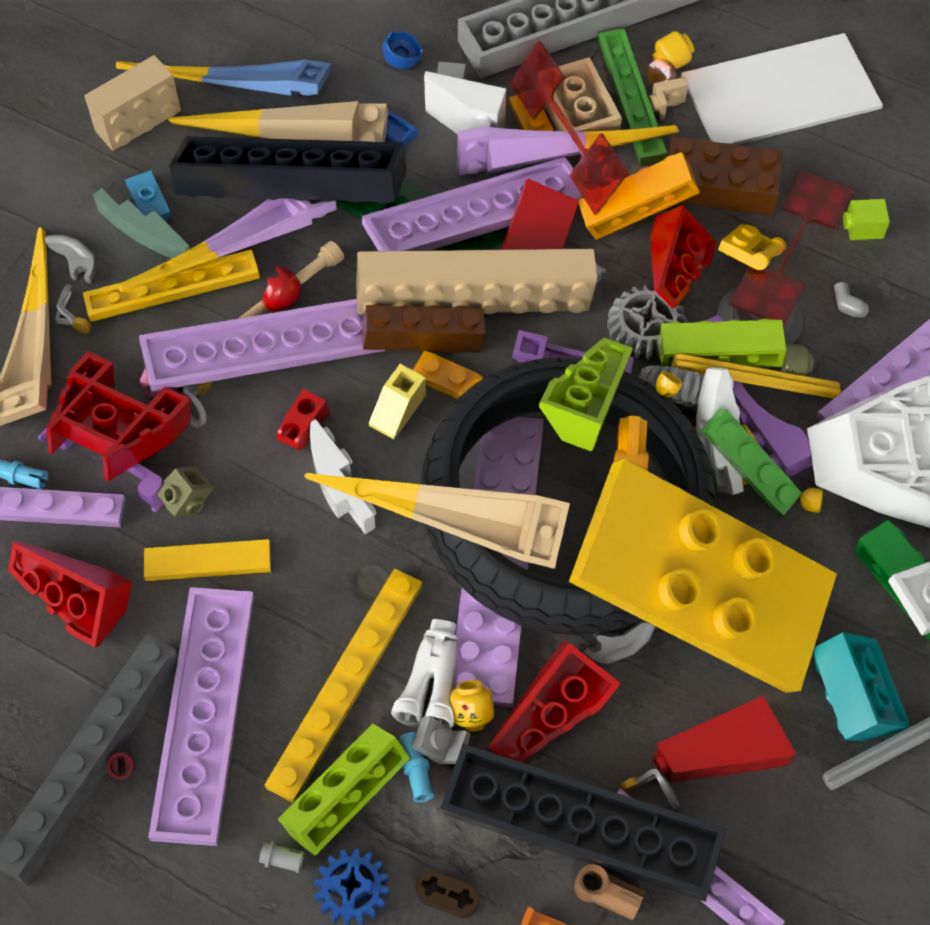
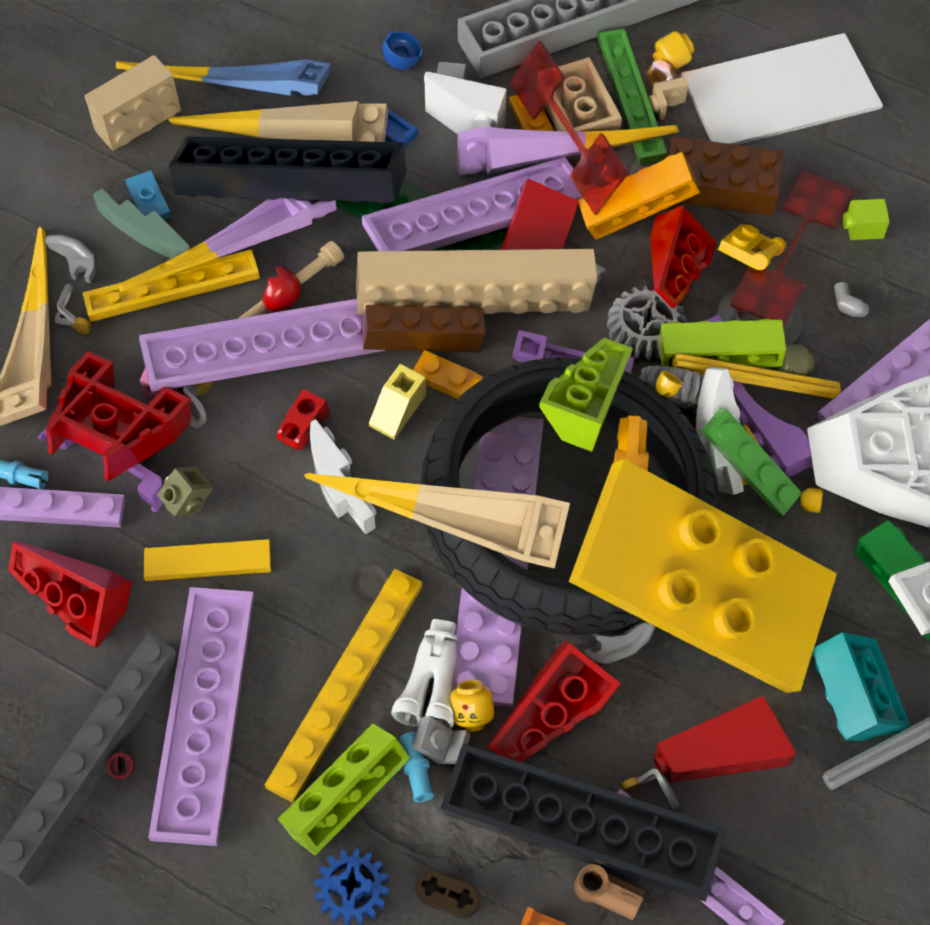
(281, 857): light grey pin -> none

